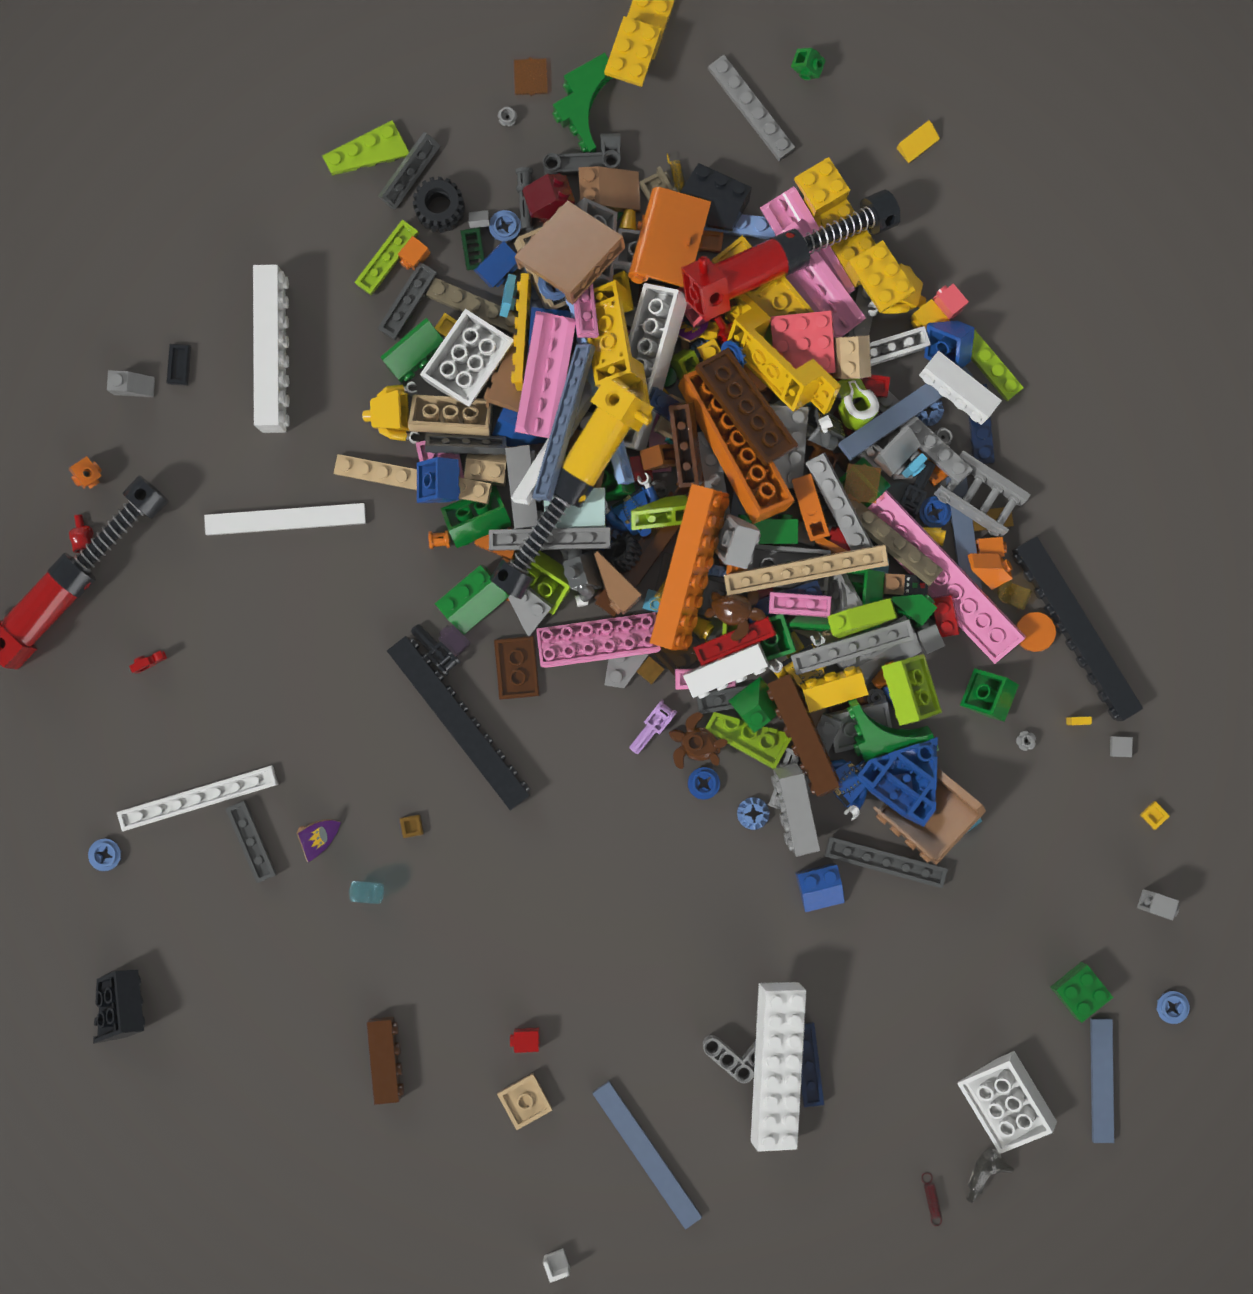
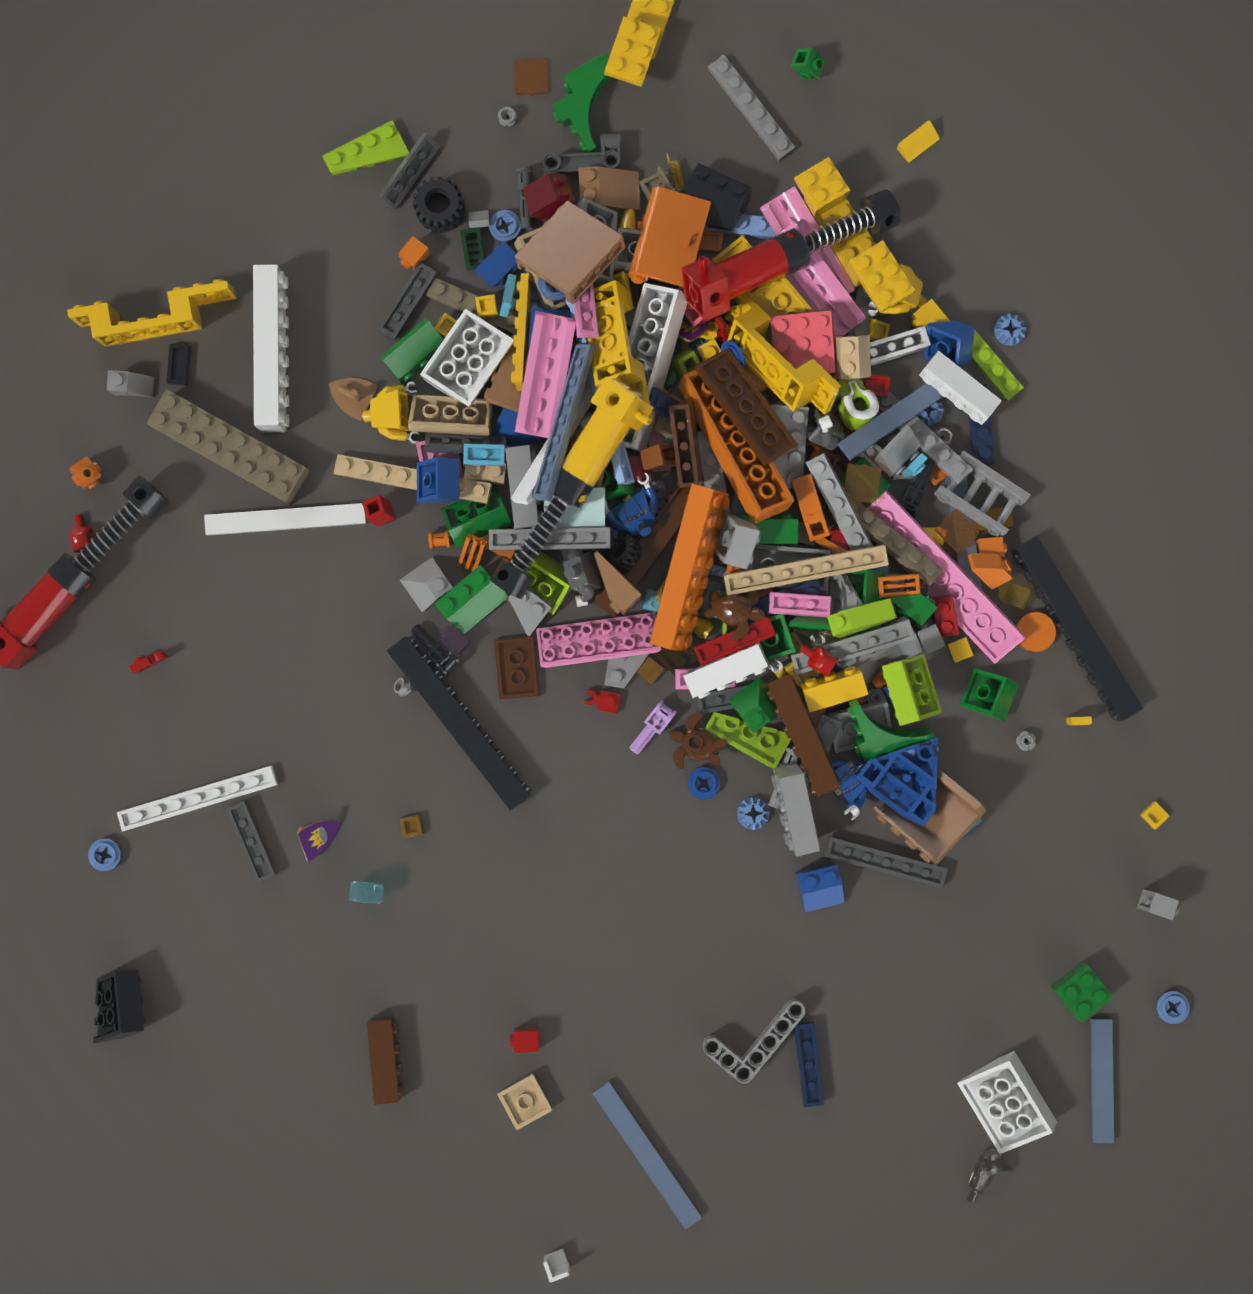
(184, 316): none -> yellow bracket
(228, 447): none -> dark tan brick
(353, 395): none -> medium nougat shield
(378, 510): none -> red brick
(385, 258): lime plate -> none
(402, 686): none -> light grey plate
(426, 584): none -> light grey slope
(468, 564): none -> orange tile
(483, 455): none -> medium azure plate
(486, 306): none -> yellow tile
(606, 701): none -> red plate
(660, 513): lime slope -> none
(778, 1066): white brick -> none
(819, 659): none -> red piece
(878, 330): none -> yellow tile
(899, 585): none -> orange tile
(931, 1201): dark red piece -> none
(943, 516): blue gear -> none
(950, 301): coral brick -> none
(957, 531): none -> clear orange piece
(959, 650): none -> yellow tile
(1004, 336): none -> medium blue gear
(1121, 746): light grey tile -> none

